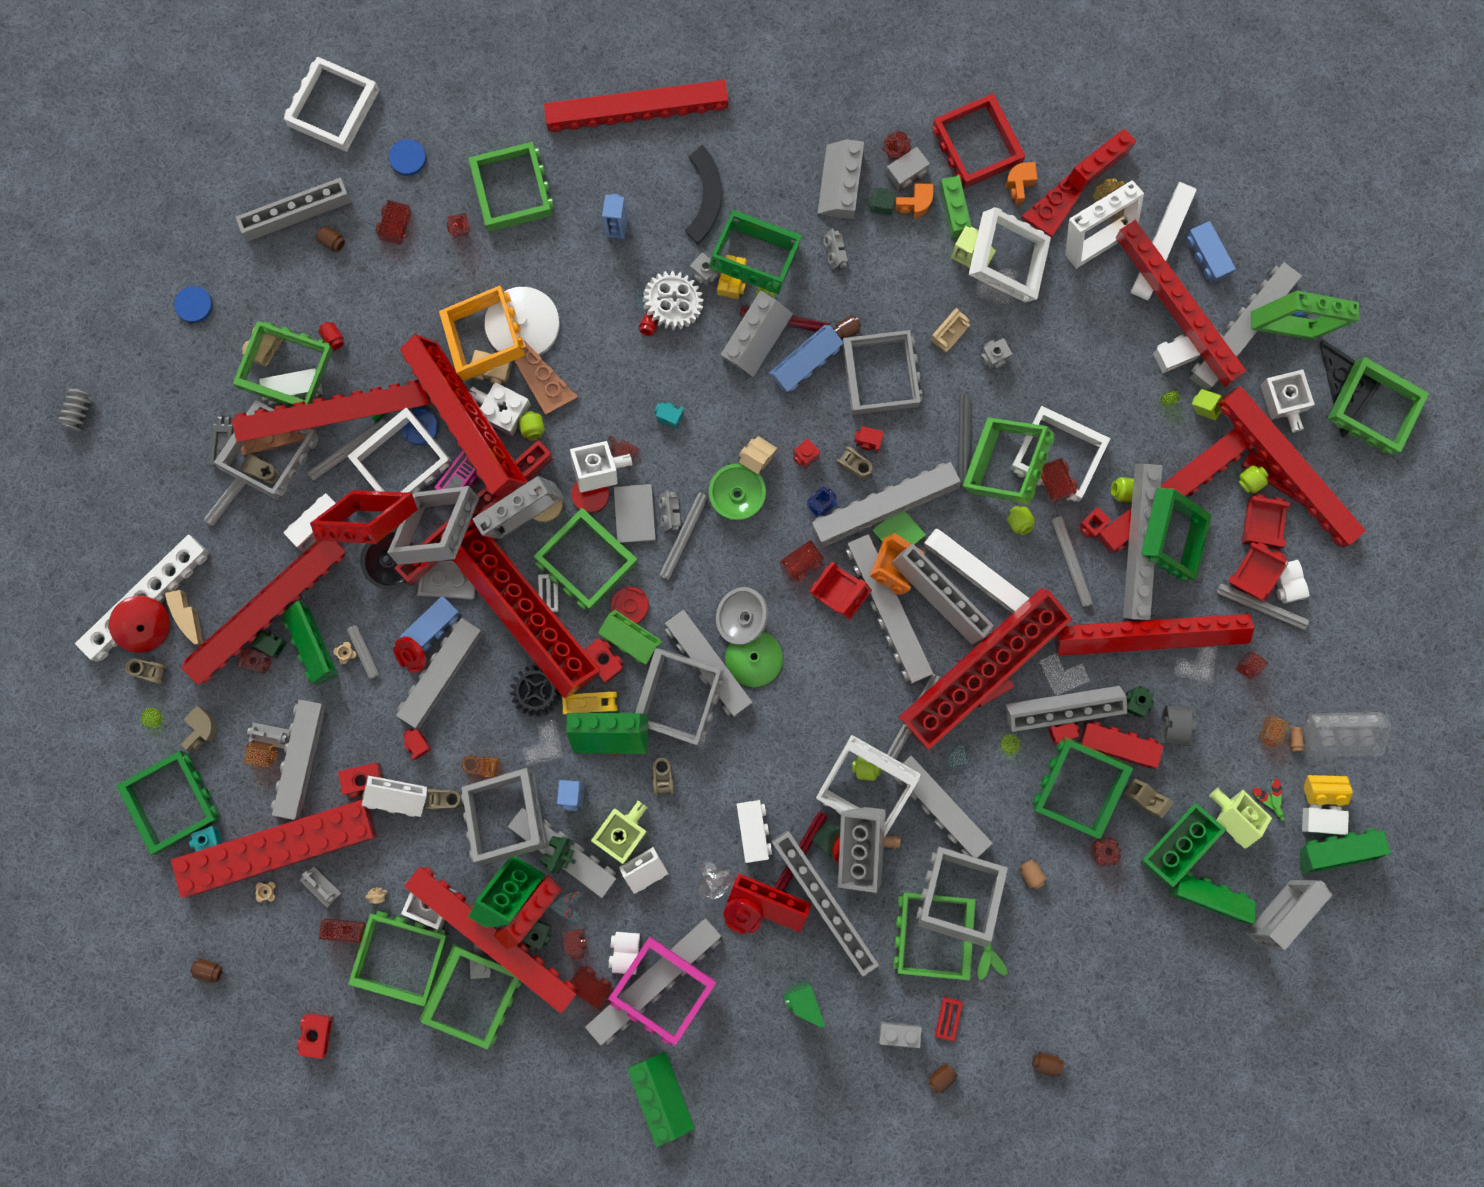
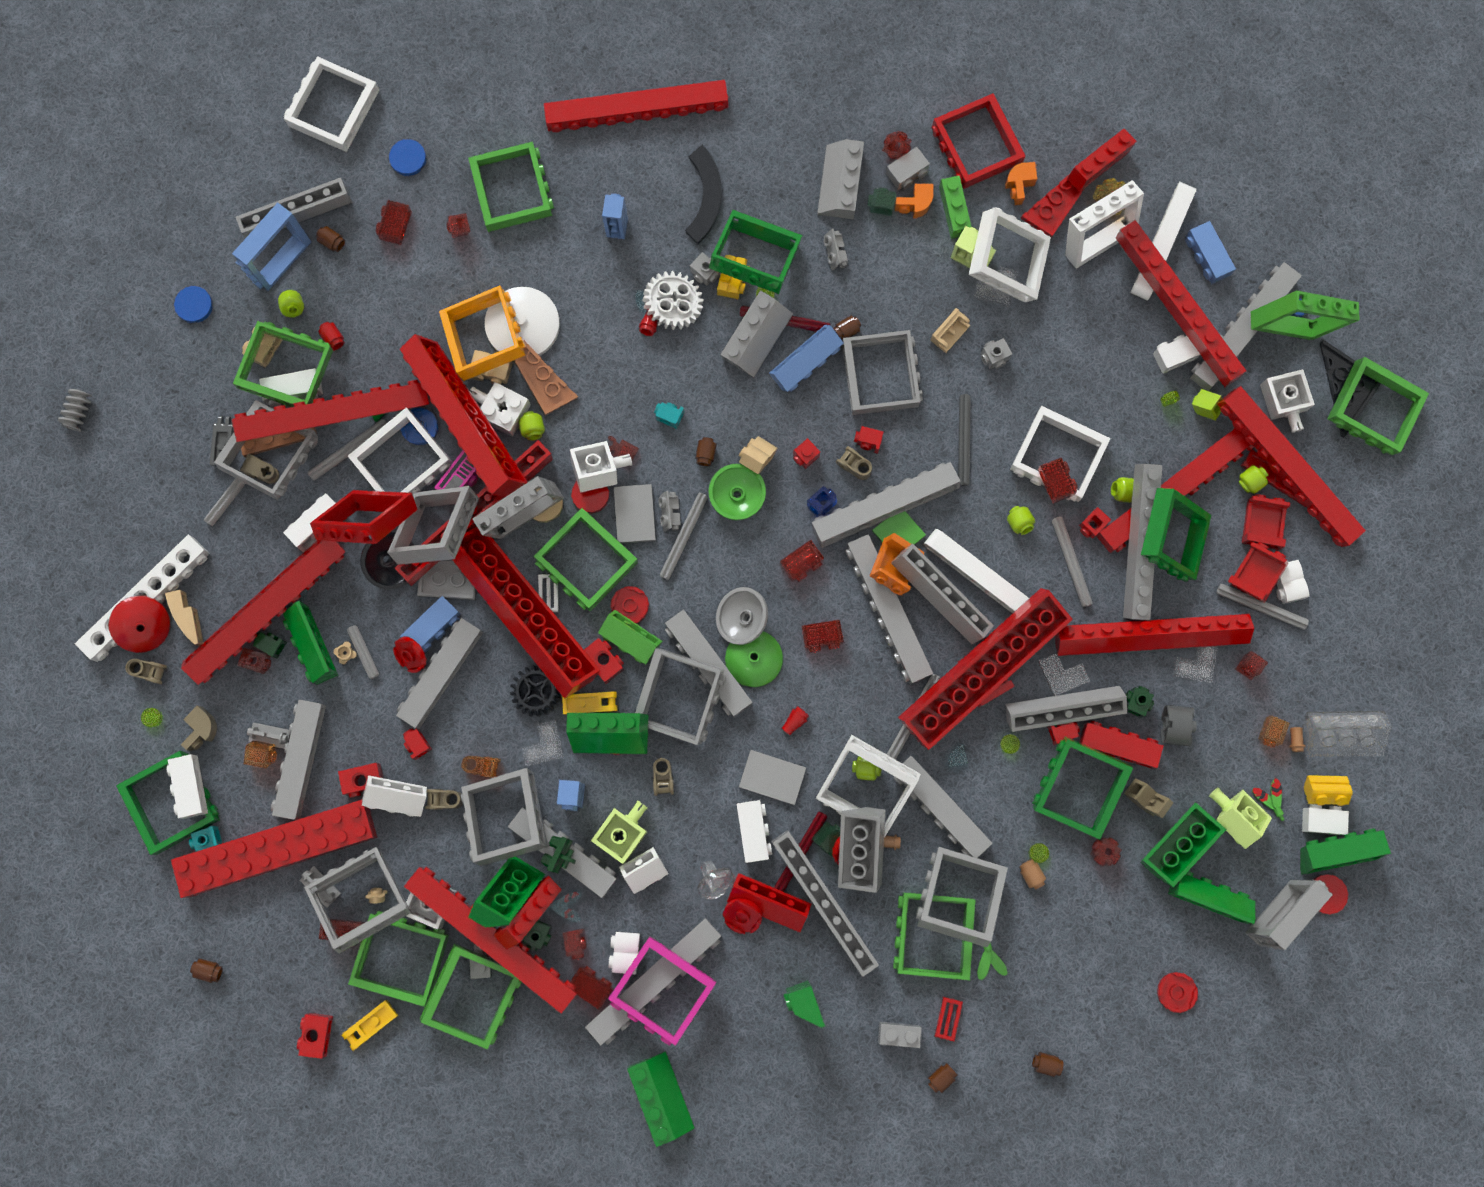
(187, 786): none -> white brick
(260, 895): tan plate -> none
(261, 237): none -> medium blue window
(291, 303): none -> lime head
(370, 927): none -> light grey window
(370, 1024): none -> yellow plate
(705, 452): none -> reddish brown brick
(772, 777): none -> light grey tile
(795, 720): none -> red cone
(822, 635): none -> clear red brick
(840, 591): red panel -> none
(984, 451): bright green window -> none
(1039, 852): none -> clear neon green tile
(1176, 986): none -> red tile
(1339, 894): none -> red tile

